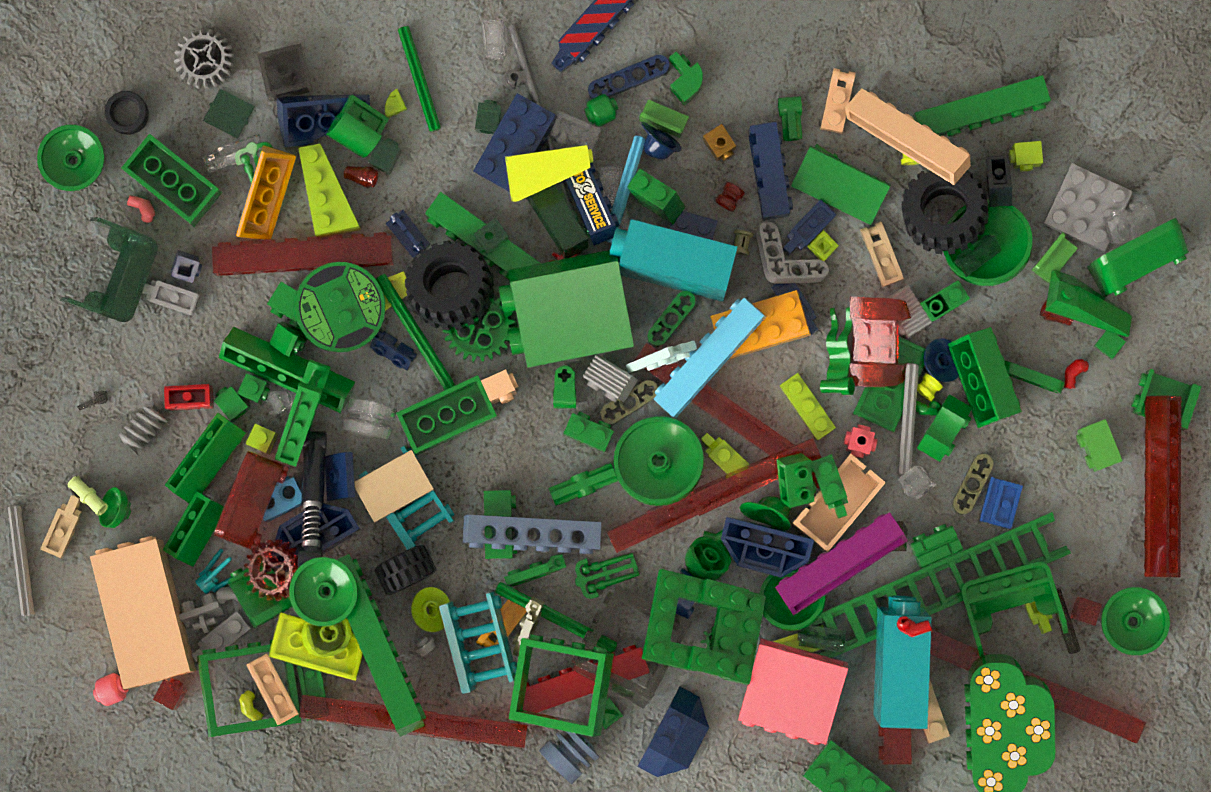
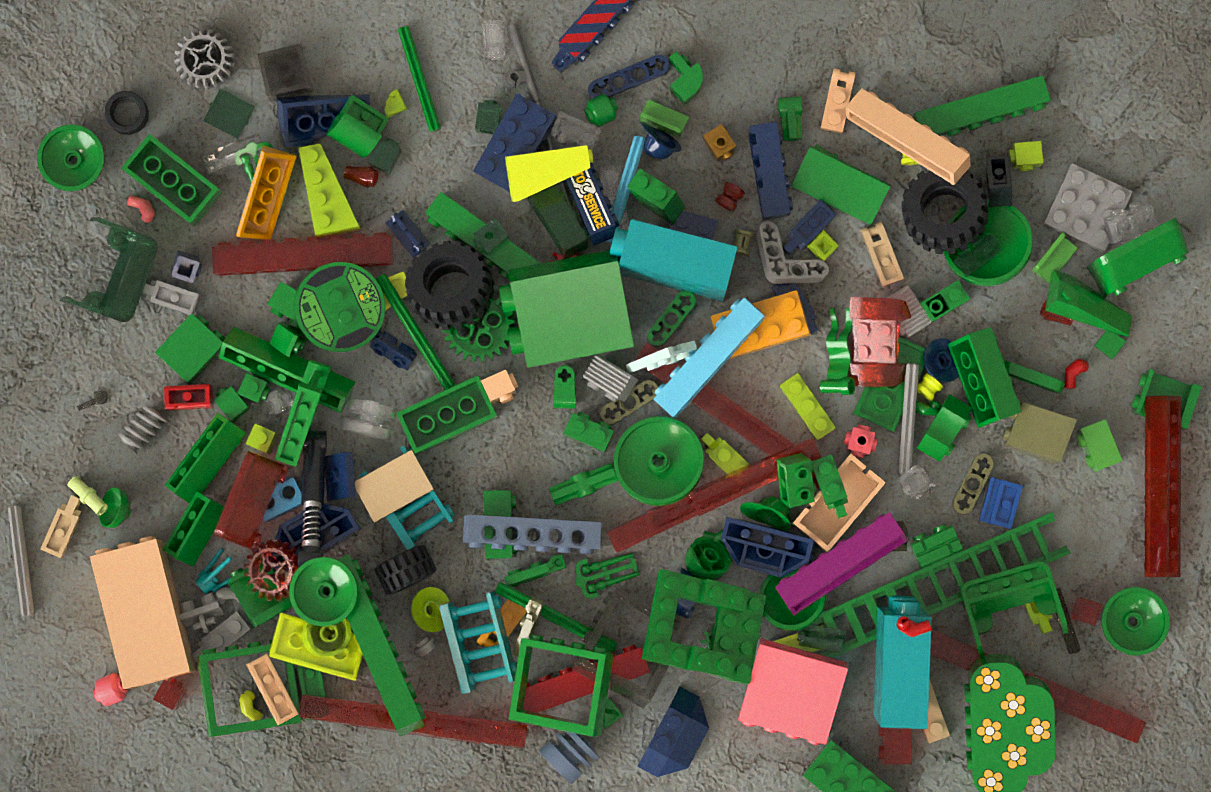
(191, 348): none -> green brick
(1039, 433): none -> olive slope

